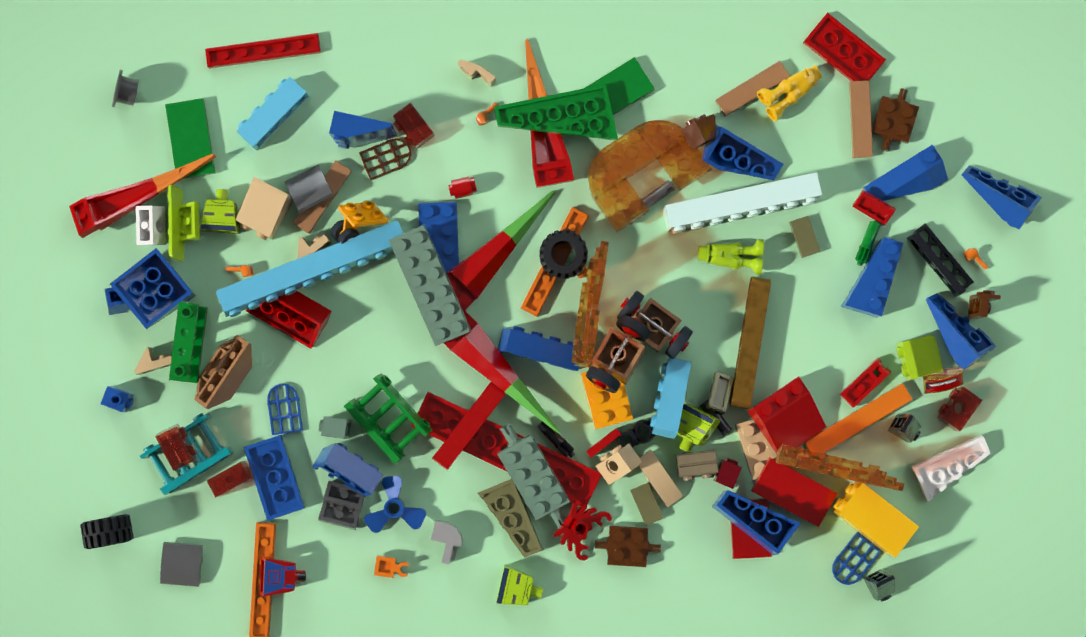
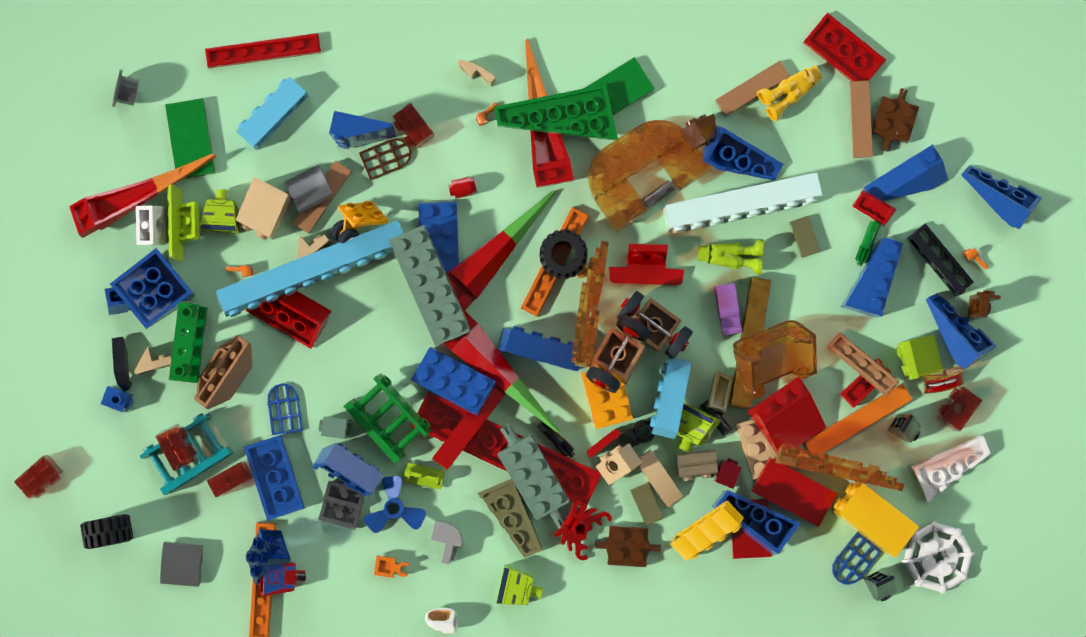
(38, 477): none -> clear red brick
(120, 363): none -> black piece
(266, 549): none -> clear blue bracket
(424, 476): none -> lime hinge
(442, 620): none -> white rock
(453, 381): none -> blue plate
(646, 266): none -> red plate
(707, 531): none -> yellow brick
(728, 309): none -> medium lavender piece
(774, 354): none -> clear orange windscreen
(863, 364): none -> medium nougat tile
(948, 553): none -> white plate

